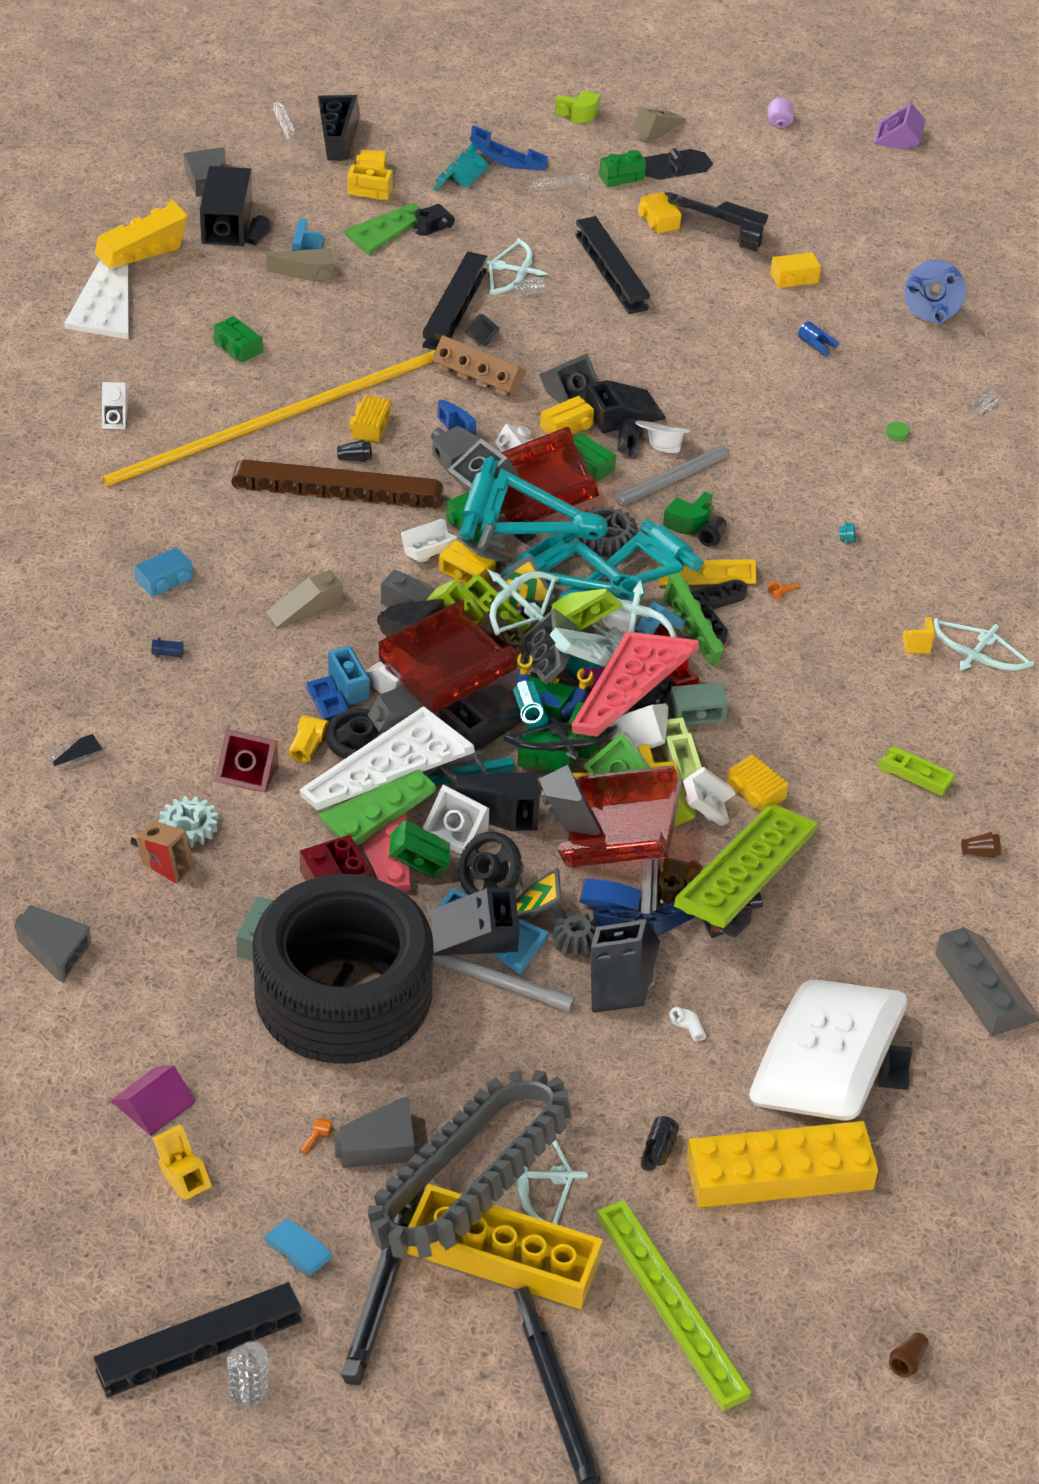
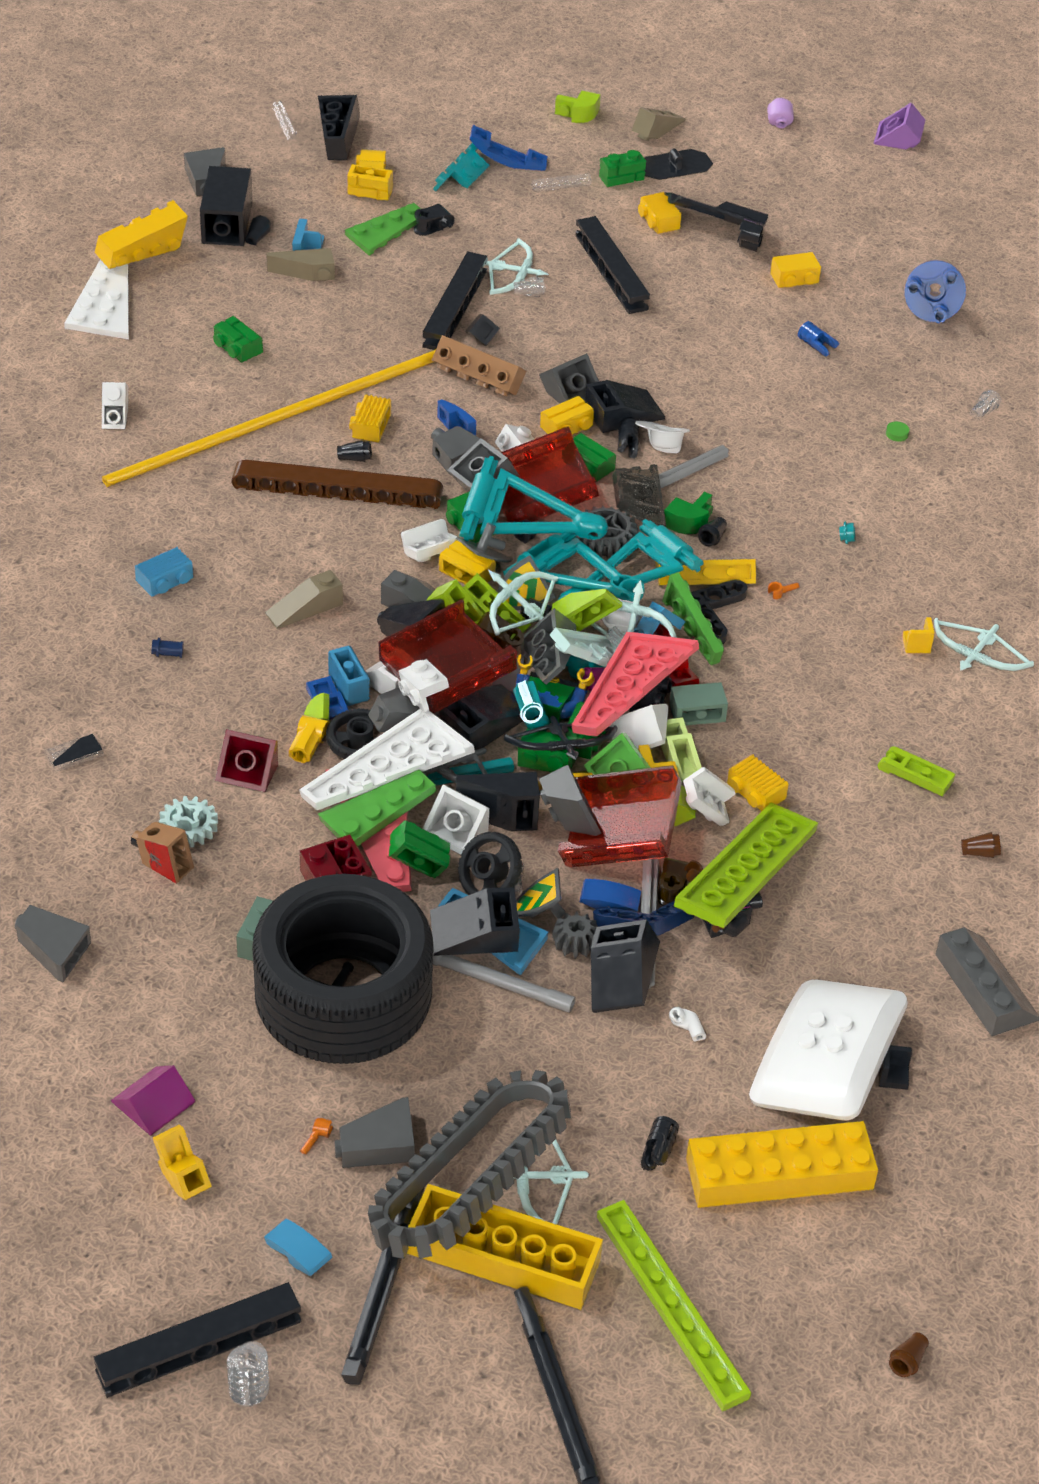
(318, 707): none -> lime tile
(421, 681): none -> white bracket
(639, 493): none -> clear smoke wing

